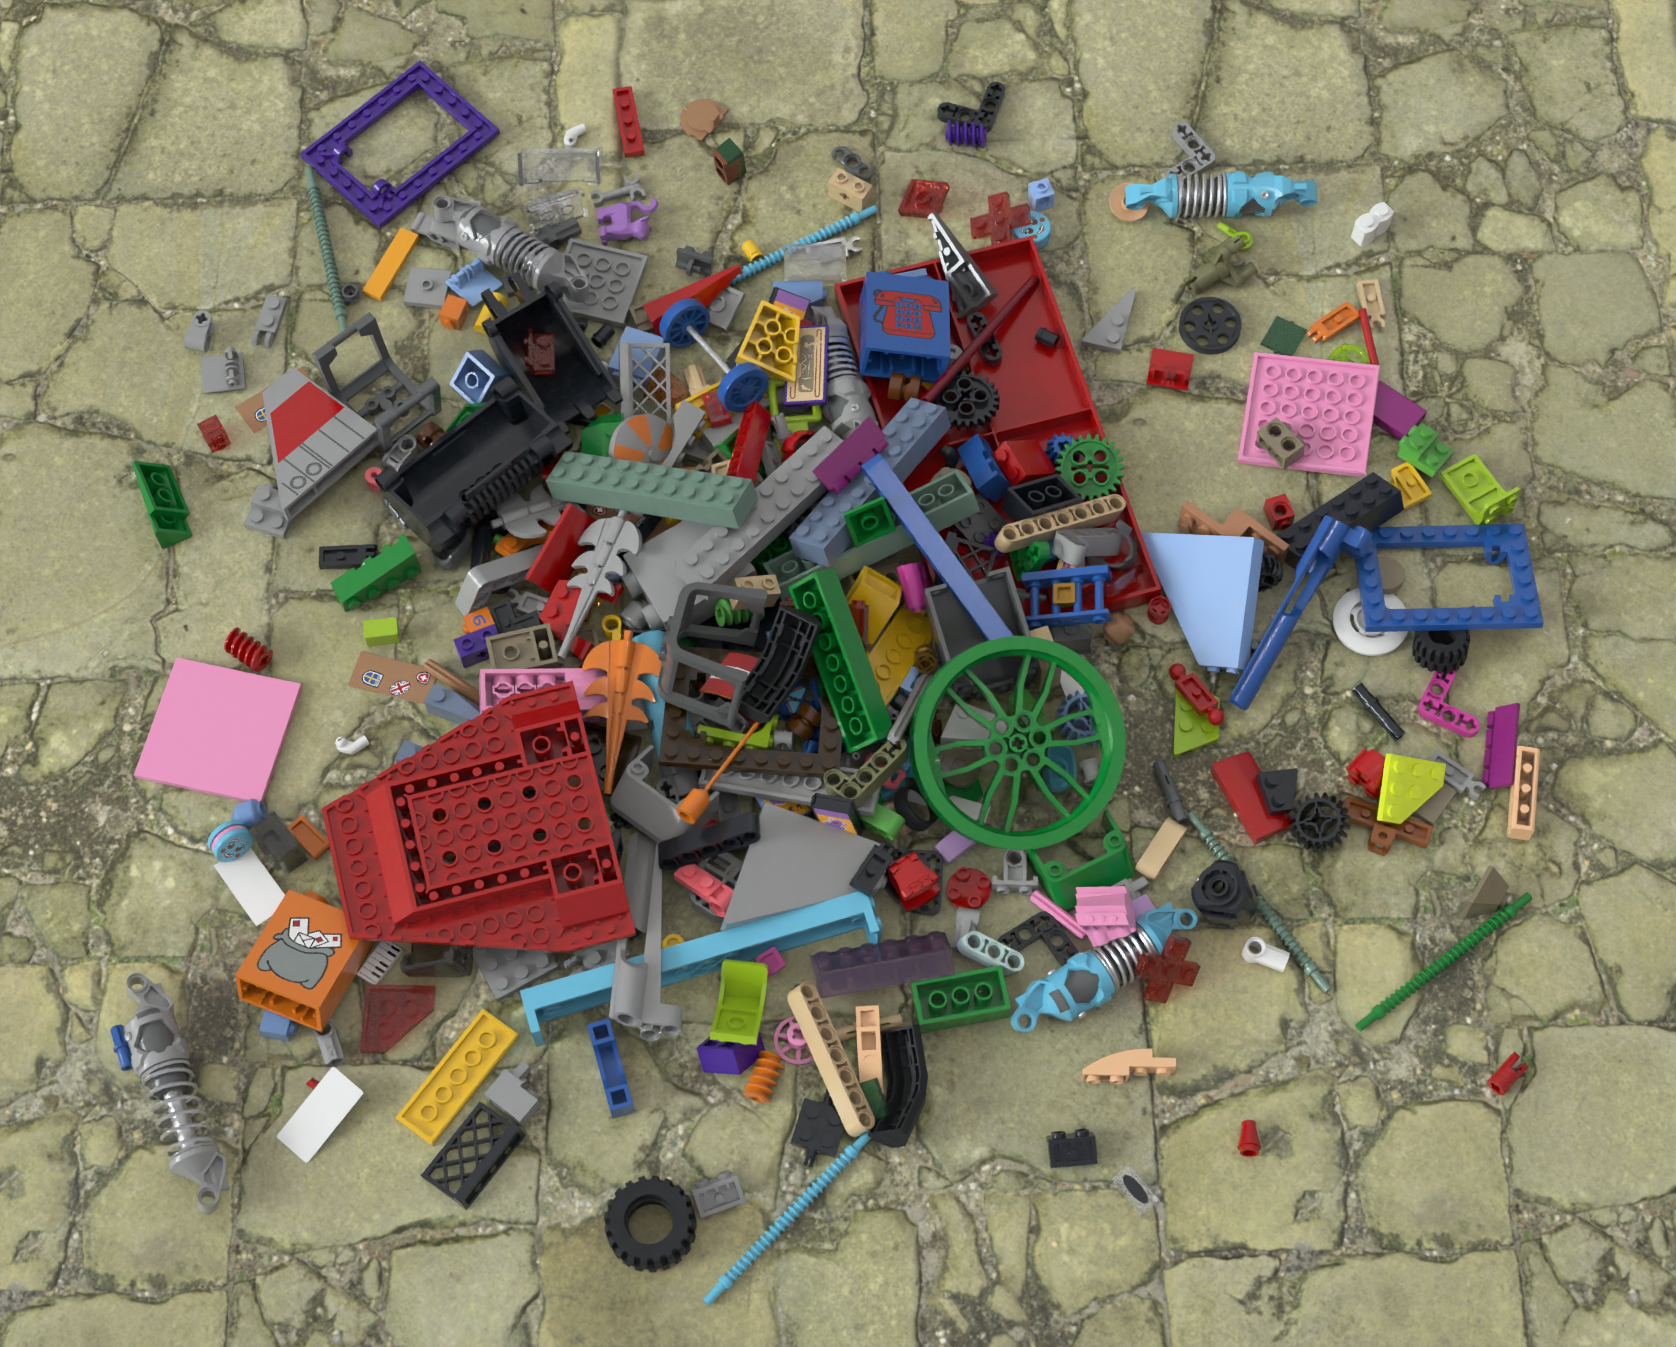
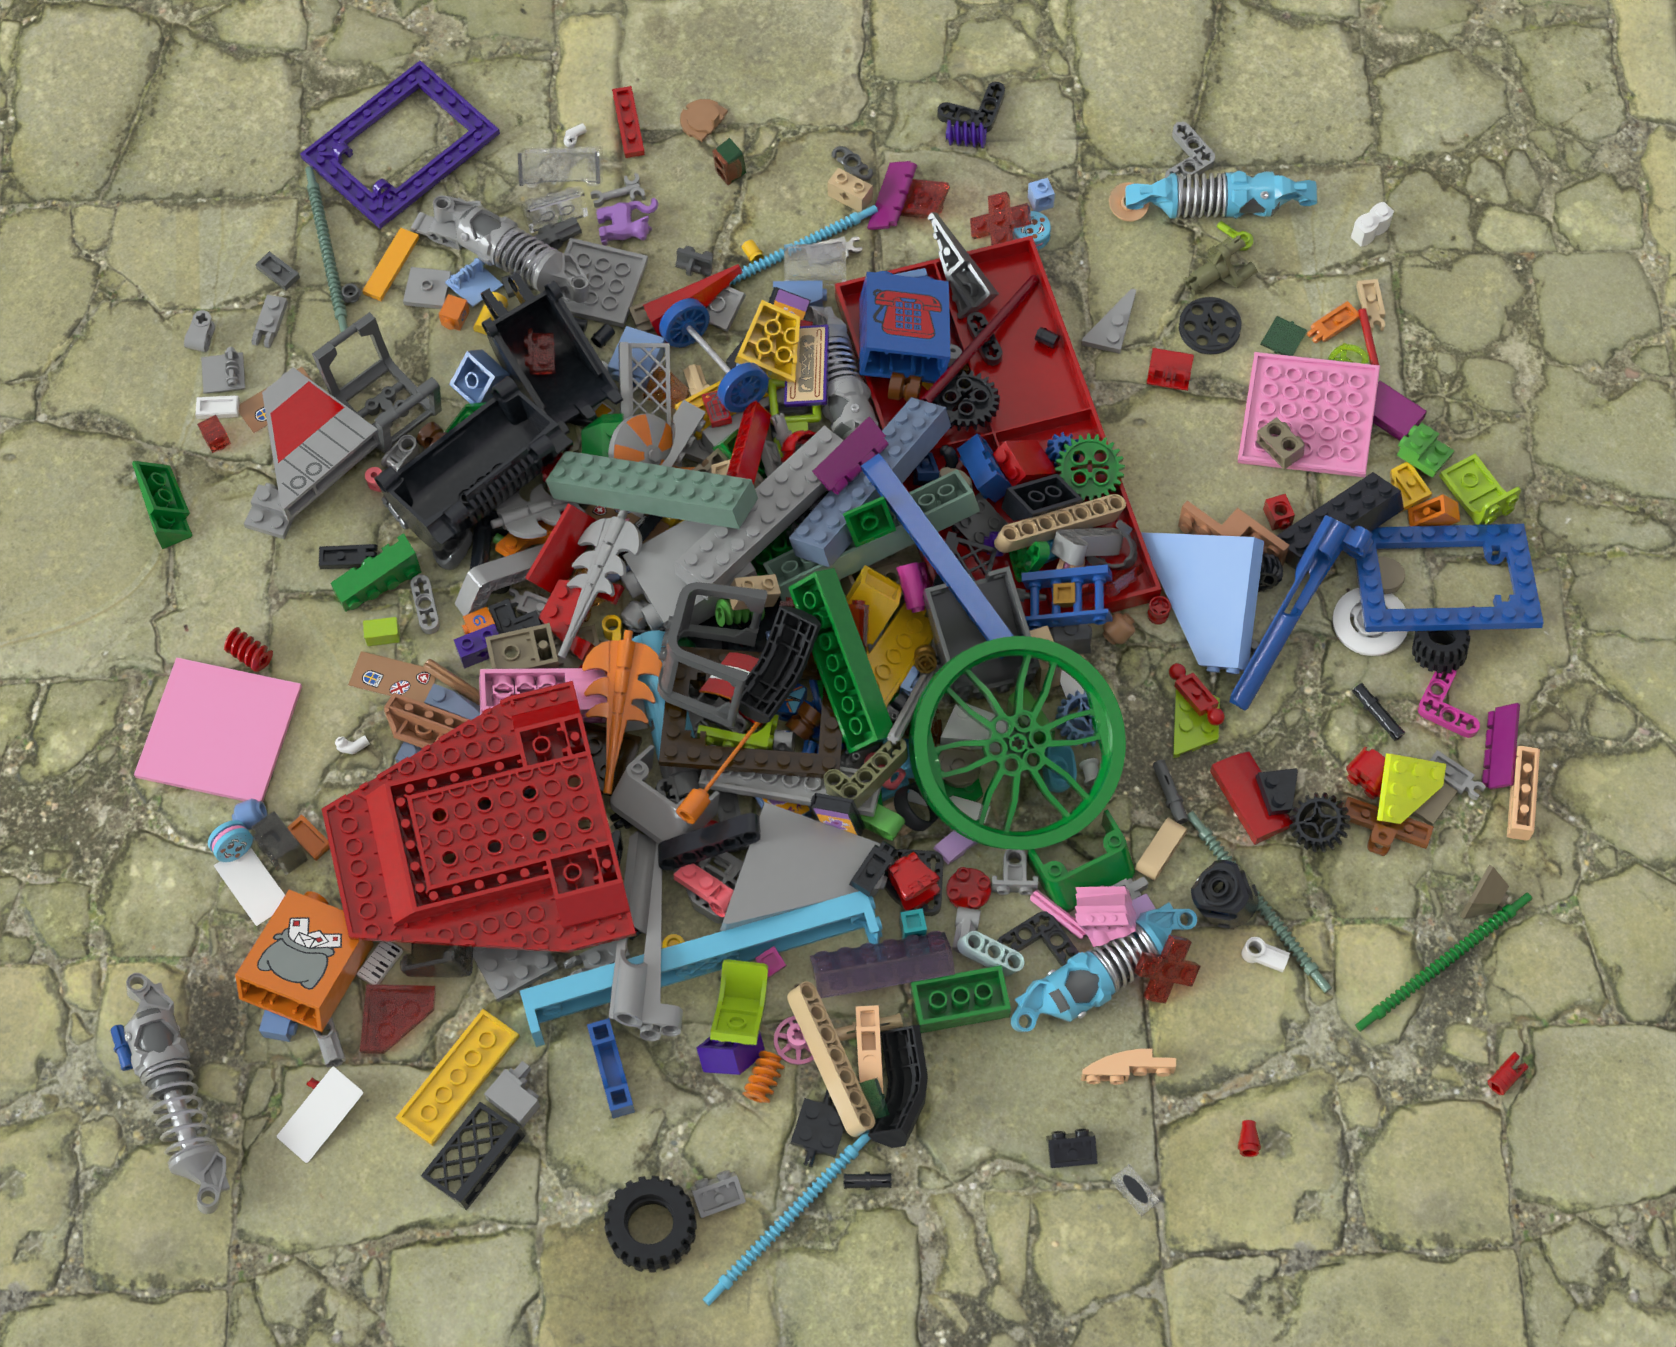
(220, 406): none -> white tile
(277, 271): none -> dark grey plate
(417, 721): none -> nougat wedge
(418, 598): none -> light grey beam
(867, 1180): none -> black pin
(892, 195): none -> magenta windscreen
(912, 923): none -> teal brick
(925, 471): none -> dark blue slope
(1435, 512): none -> orange slope

